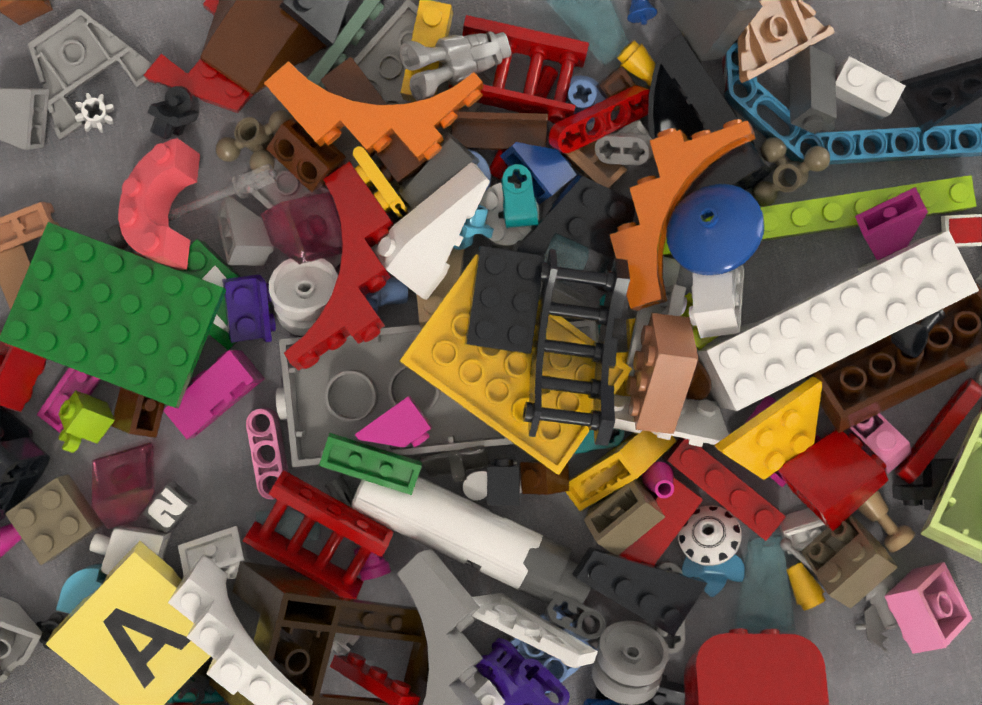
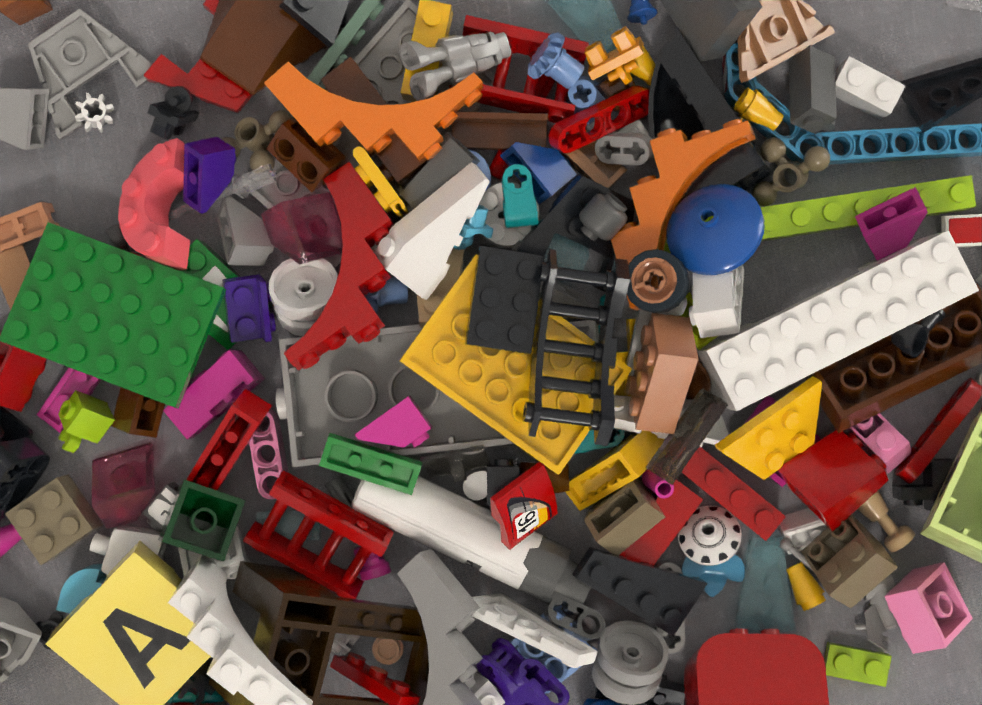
(202, 520): none -> dark green slope
(207, 171): none -> dark purple slope
(229, 440): none -> red brick
(387, 650): none -> light nougat plate
(524, 505): none -> red slope
(555, 62): none -> medium blue gear
(603, 217): none -> dark grey head
(626, 50): none -> light orange hips
(671, 289): none -> wheel
(688, 436): none -> clear smoke plate
(756, 108): none -> yellow cone
(857, 664): none -> lime plate

